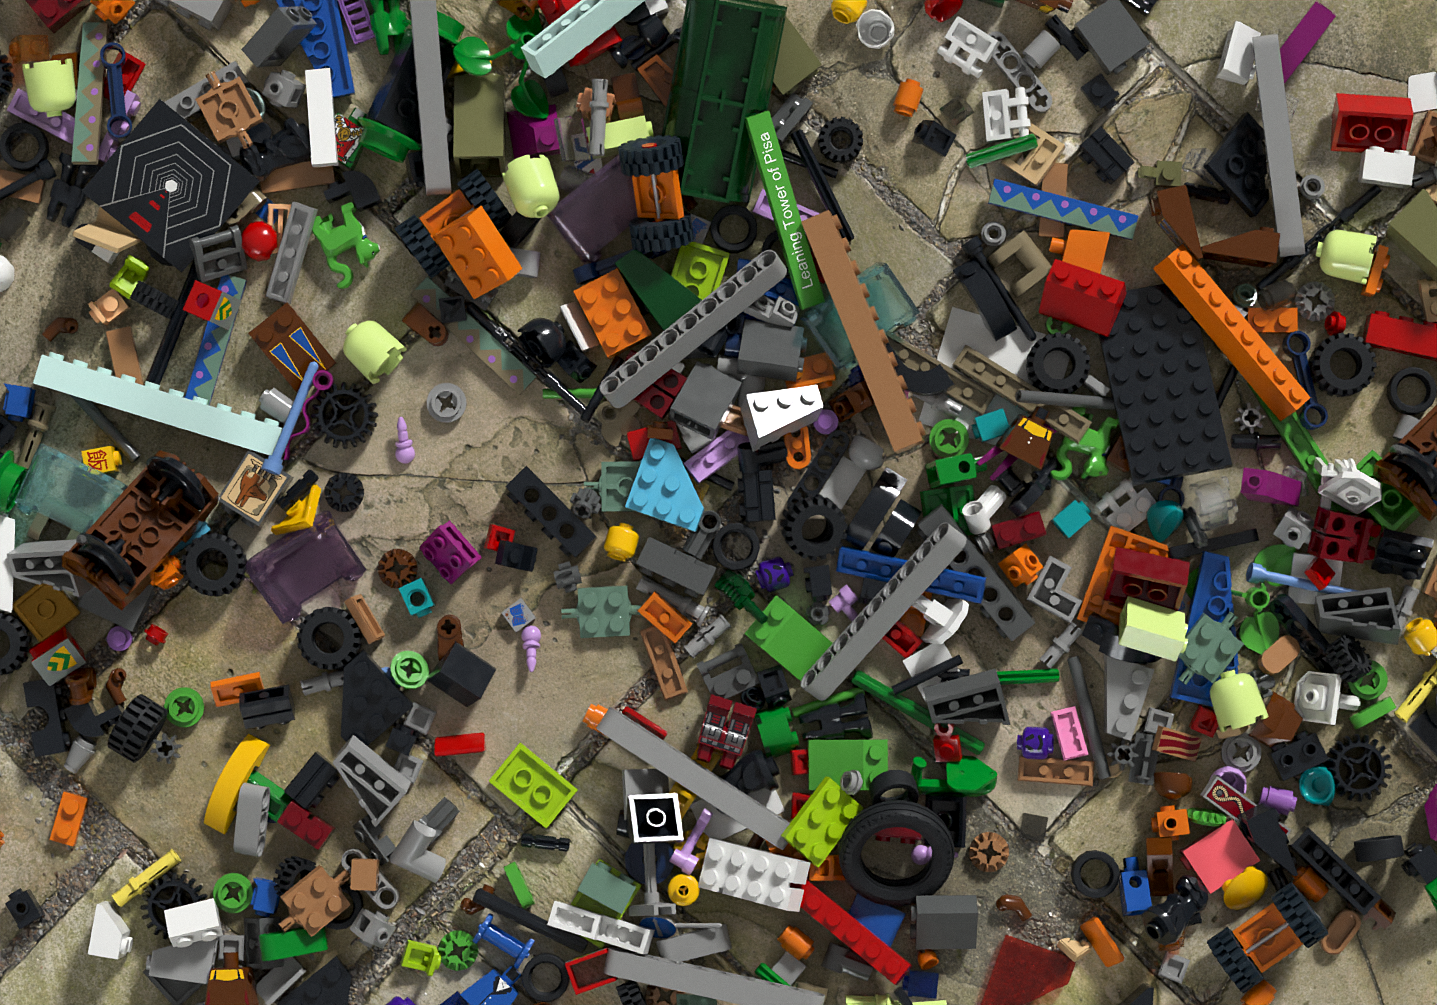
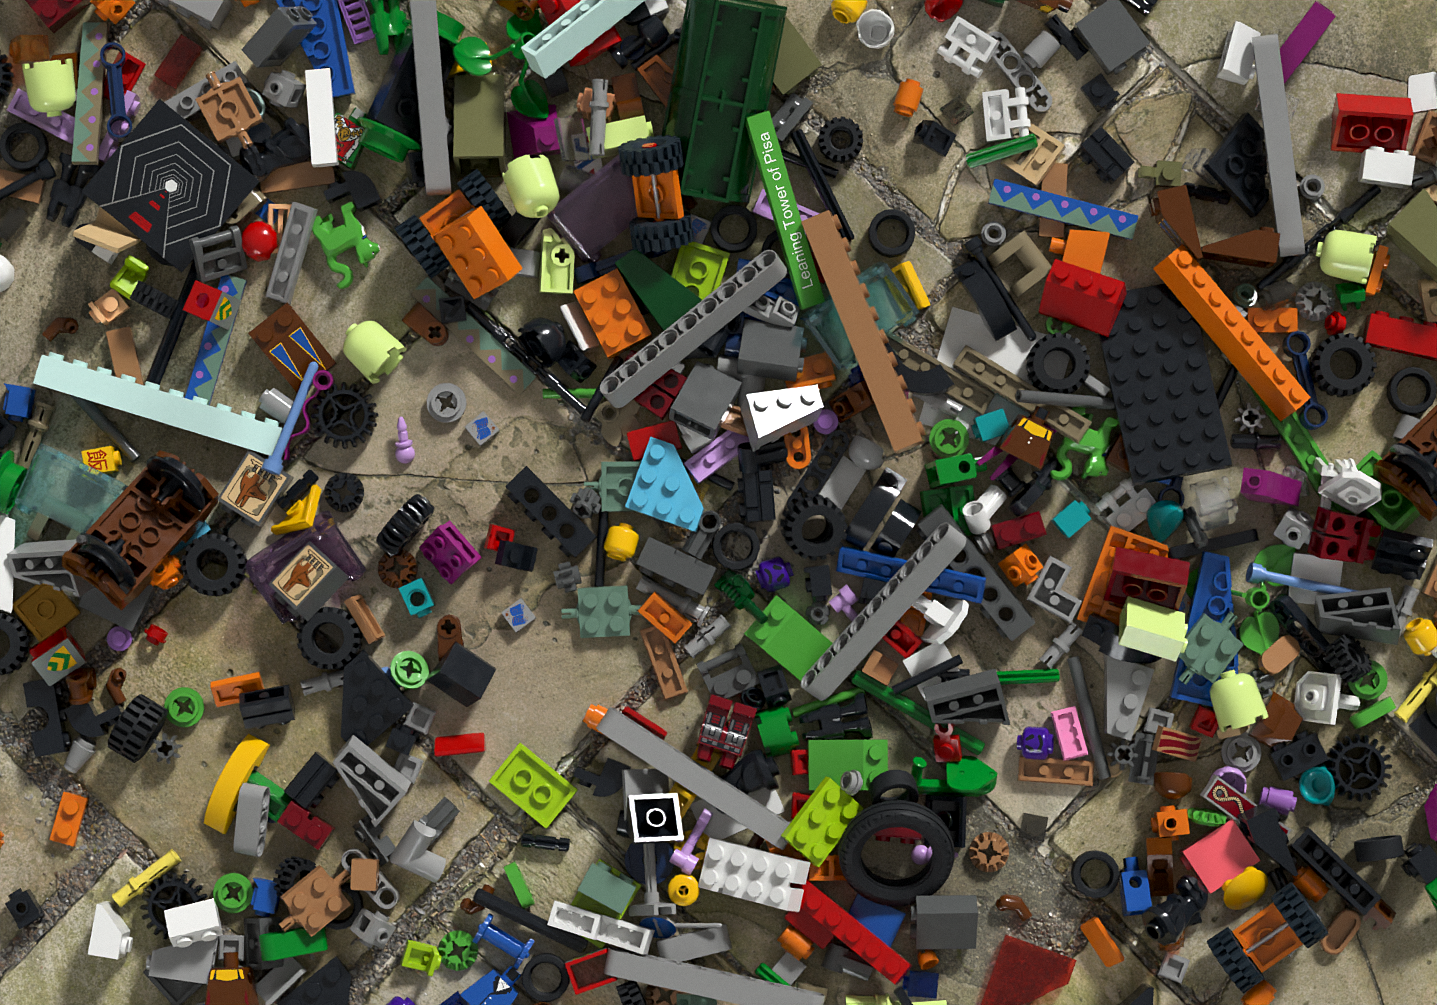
(178, 61): none -> clear red plate
(307, 582): none -> brick
(405, 524): none -> black gear
(482, 428): none -> light grey tile
(531, 636): lavender bar -> none
(553, 275): none -> yellowish green piece
(600, 552): none -> black bar
(608, 782): none -> black brick
(659, 430): reddish brown plate -> none
(809, 927): none -> red slope
(879, 667): none -> medium nougat panel
(897, 215): none -> black tyre
(910, 282): none -> yellow slope
(1074, 949): tan tile -> none
(1319, 573): red tile -> none
(1349, 293): none -> green tile

